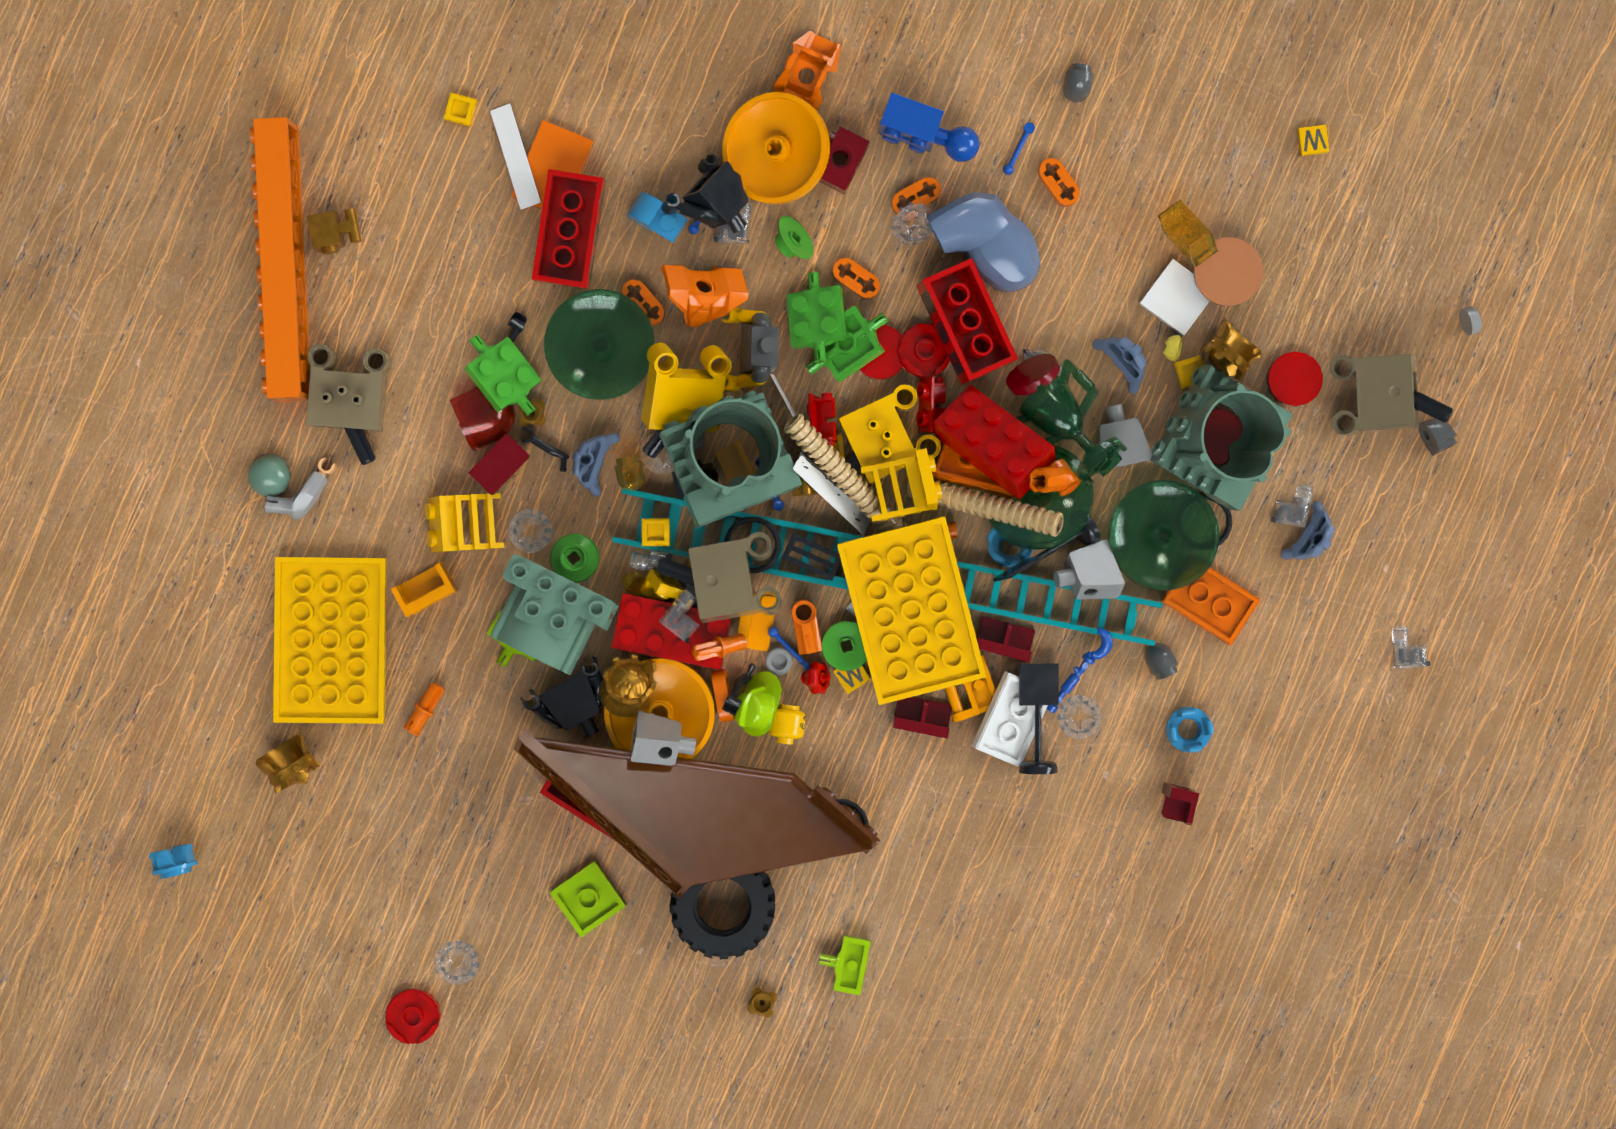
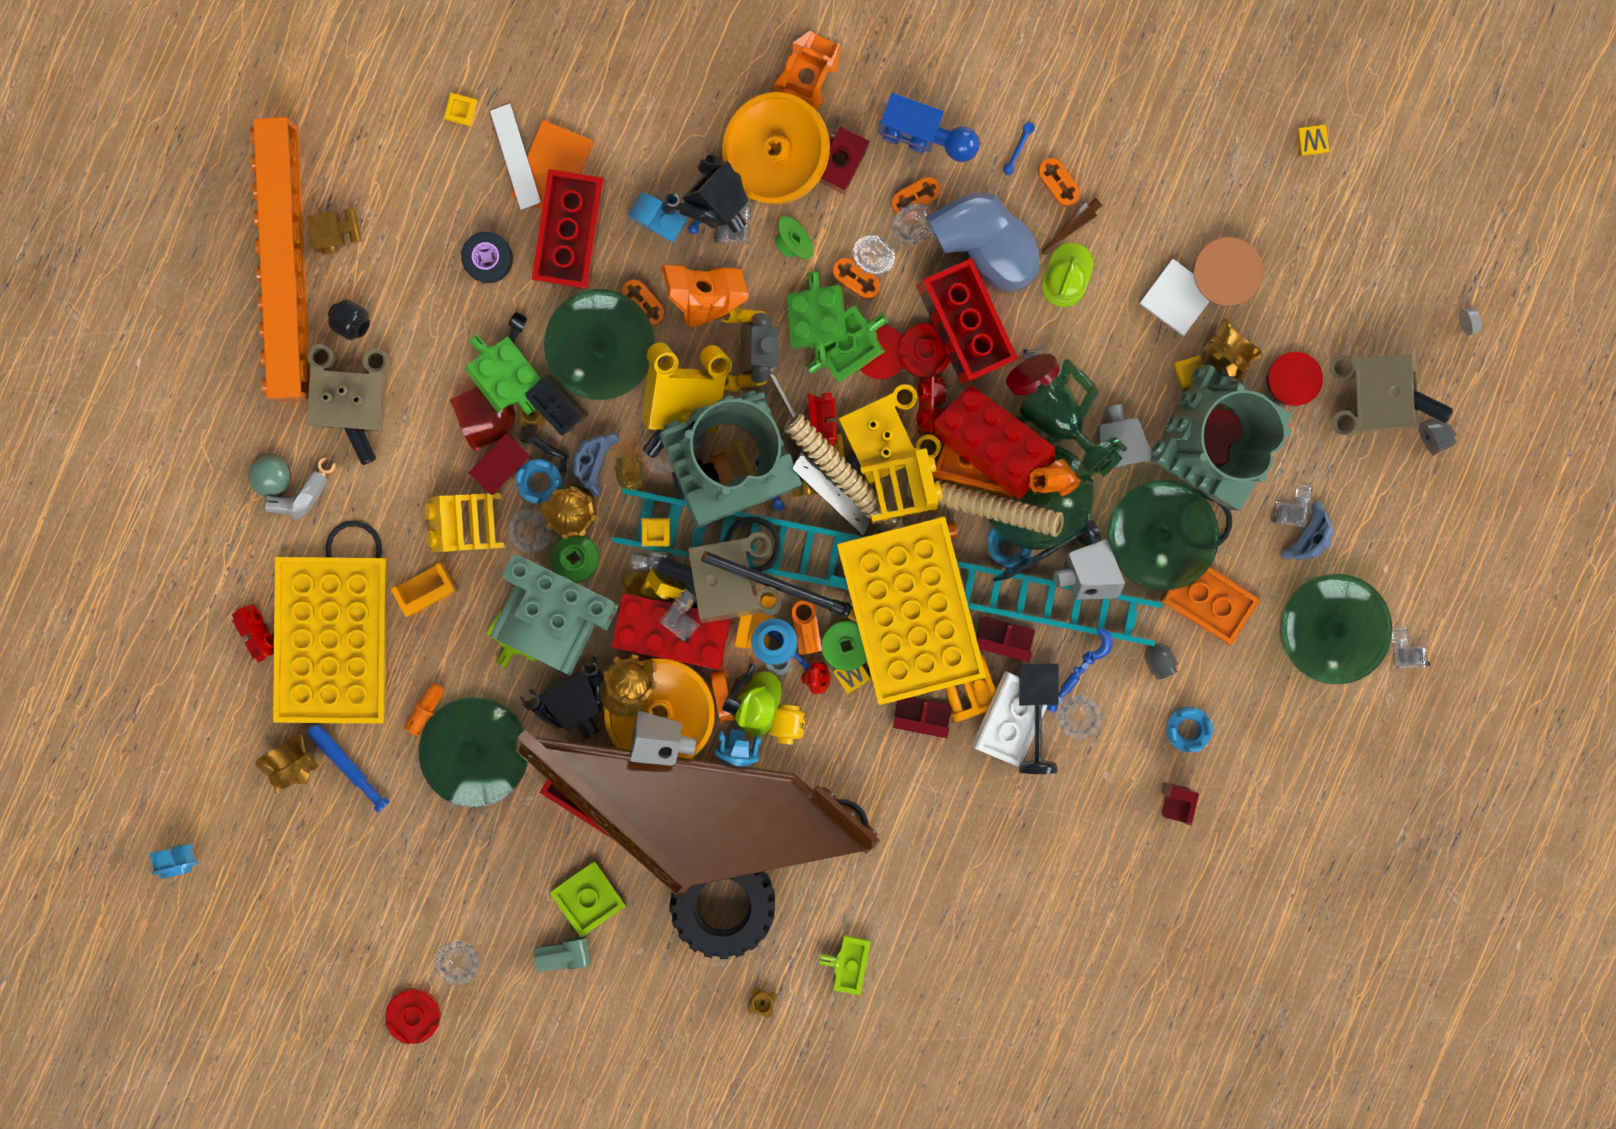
(250, 621): none -> red hinge
(345, 764): none -> blue piece
(348, 319): none -> black head
(351, 524): none -> black piece
(471, 752): none -> clear green dish
(479, 251): none -> black wheel
(525, 473): none -> dark azure piece
(556, 405): none -> black hinge
(569, 511): none -> pearl gold hair
(570, 953): none -> sand green piece
(719, 647): orange axle -> none
(723, 468): none -> orange beam
(737, 749): none -> dark azure piece
(778, 656): none -> dark azure piece
(790, 546): black tile -> none
(835, 606): none -> black piece
(880, 249): none -> clear gear
(1067, 274): none -> lime piece
(1078, 82): dark grey piece -> none
(1082, 216): none -> reddish brown piece
(1126, 357): sand blue piece -> none
(1173, 347): light yellow piece -> none
(1187, 233): clear yellow panel -> none
(1336, 629): none -> clear green dish

